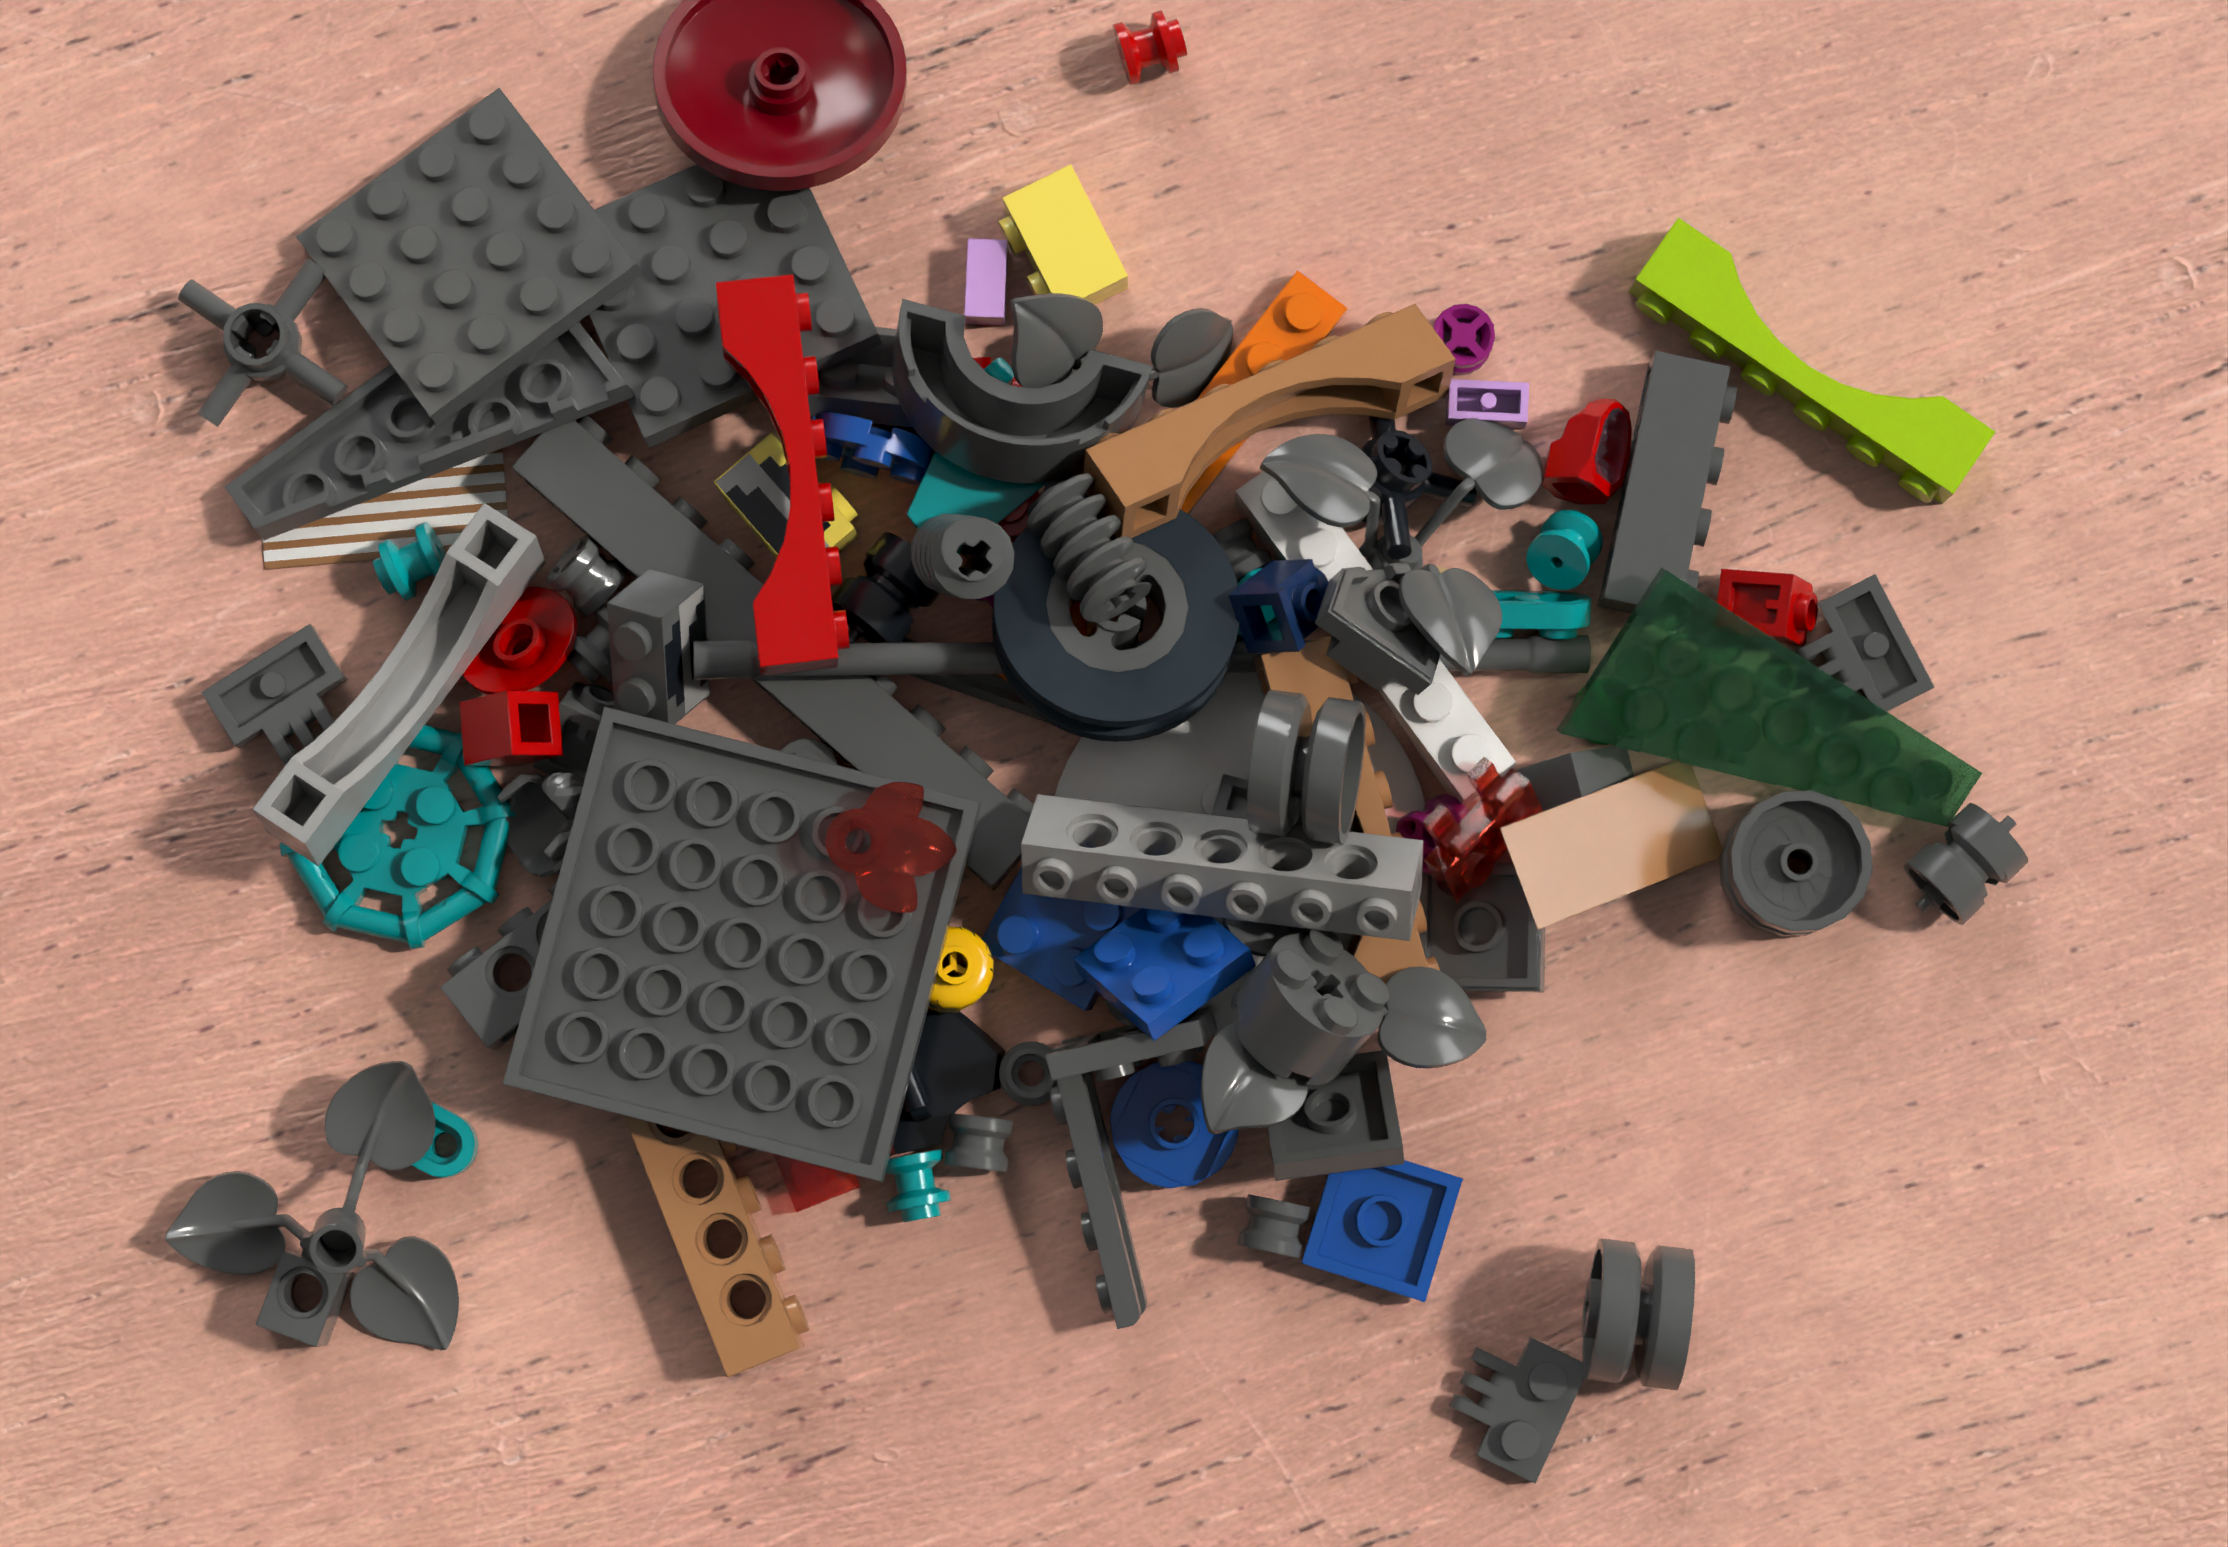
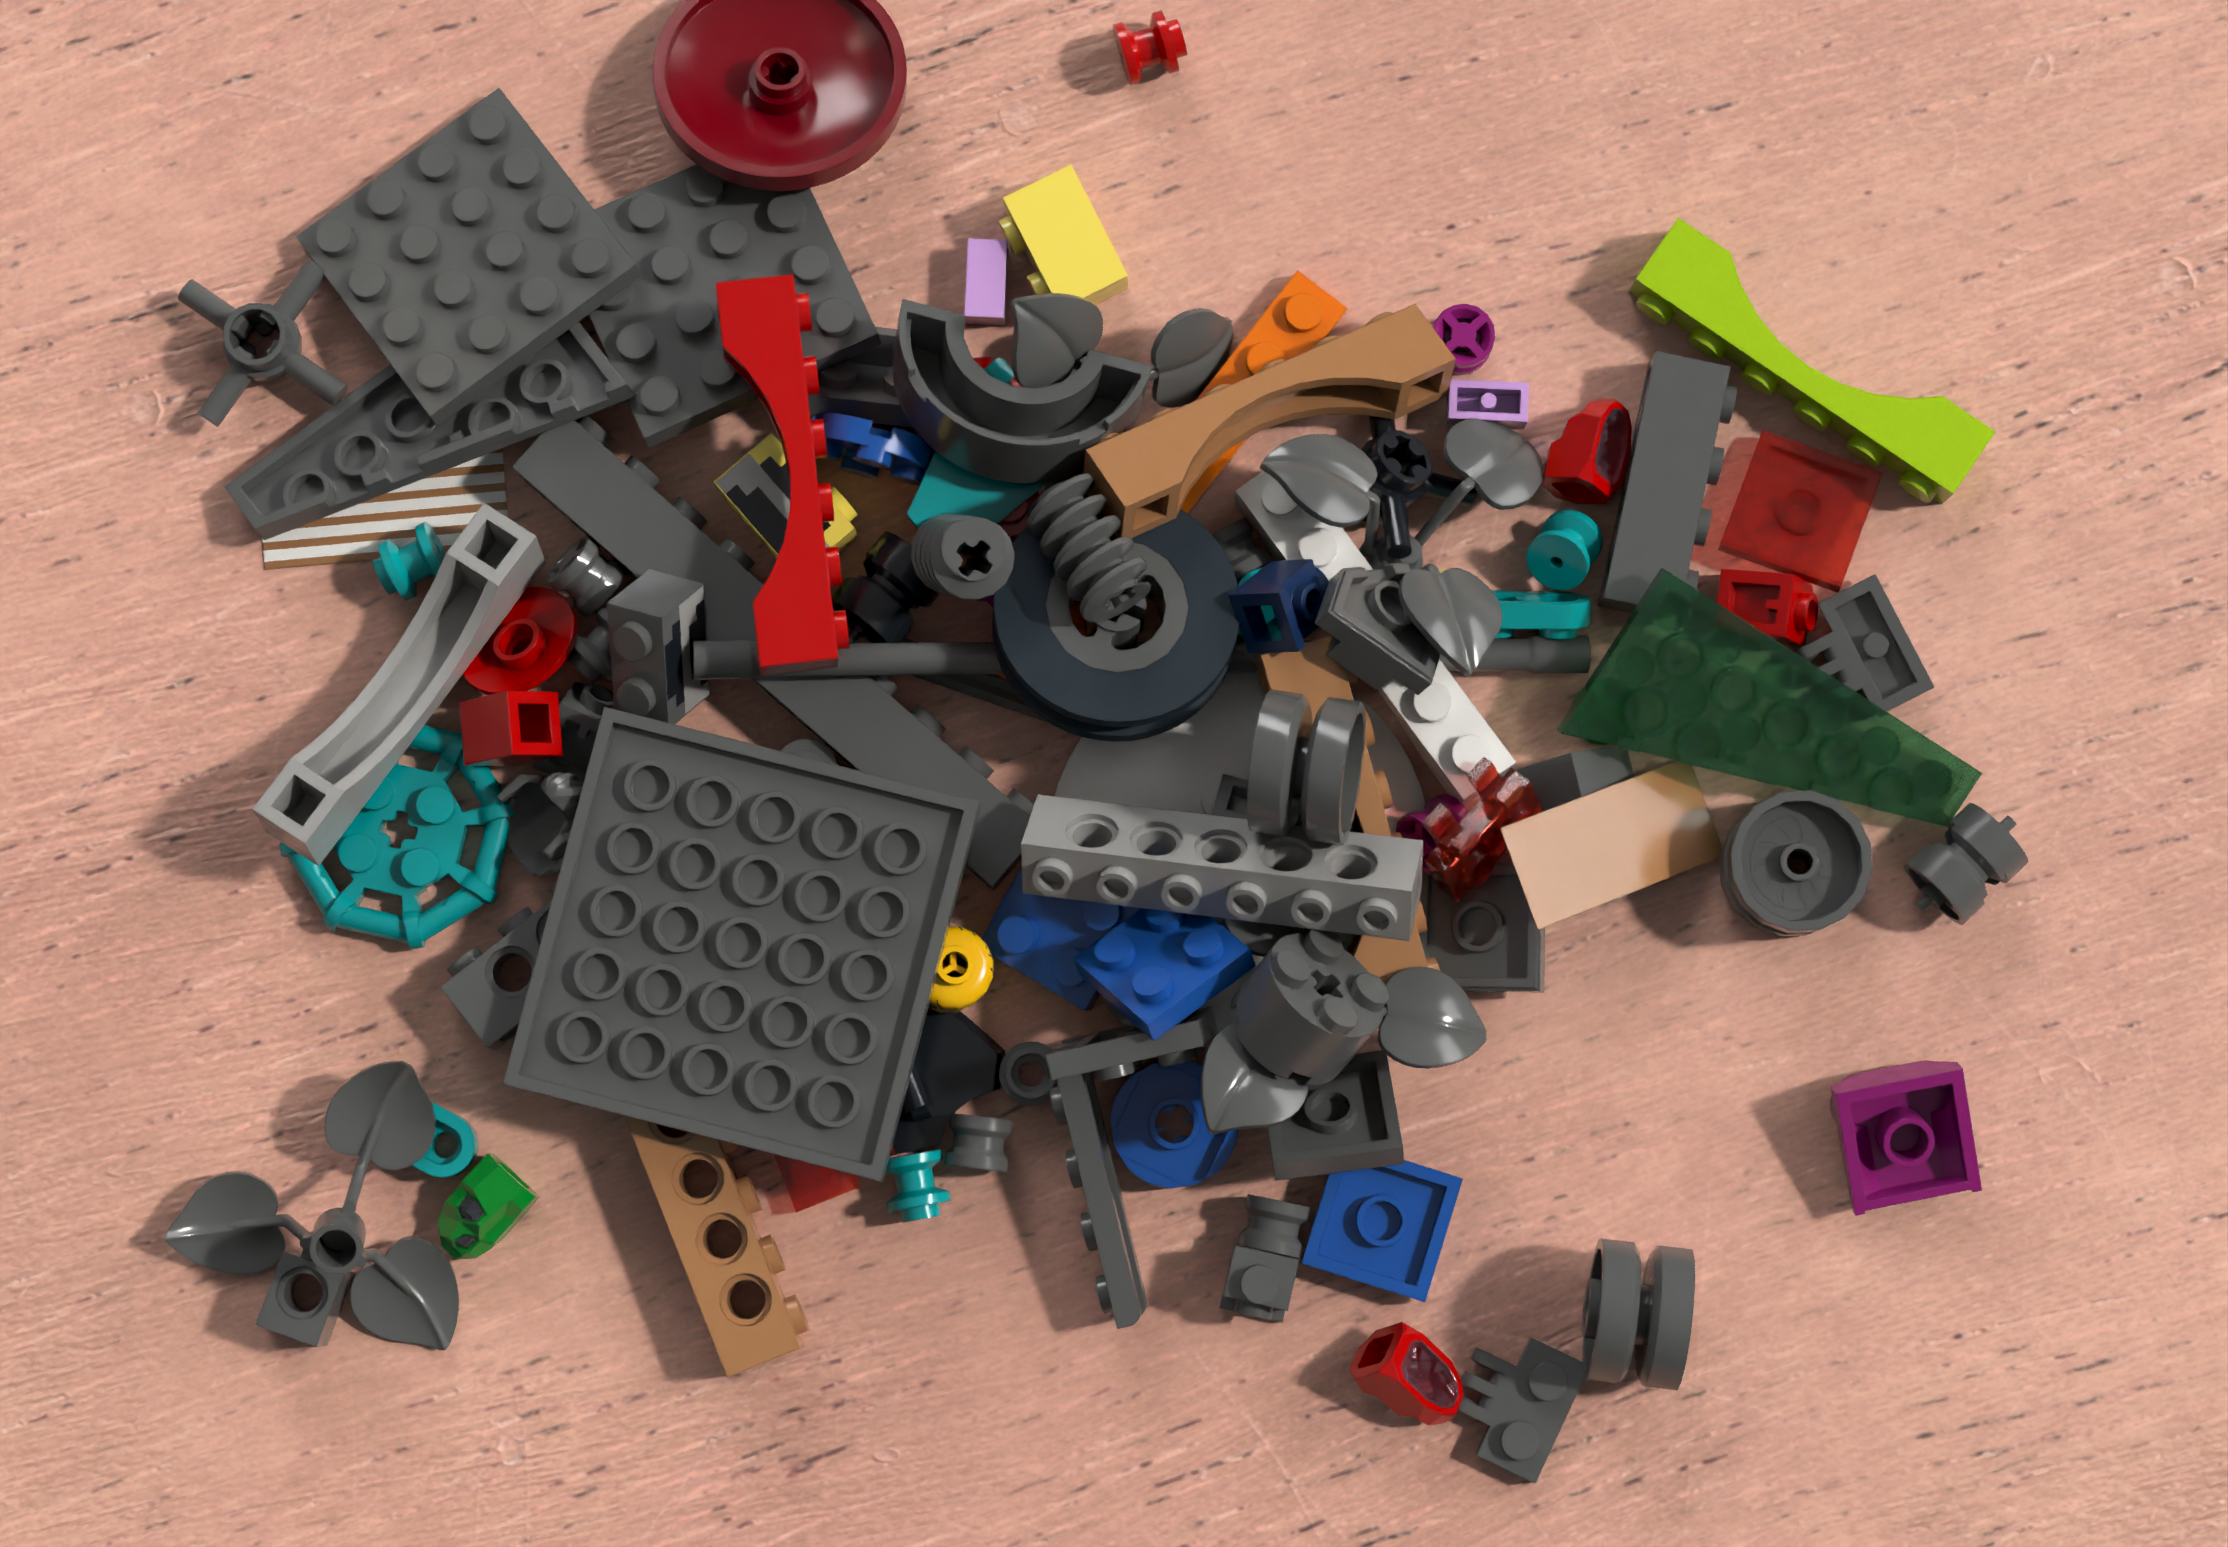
(278, 693): dark grey hinge -> none
(483, 1209): none -> green rock
(899, 847): clear red plate -> none
(1259, 1283): none -> dark grey brick
(1408, 1374): none -> red rock
(1800, 511): none -> clear red plate
(1905, 1134): none -> magenta slope

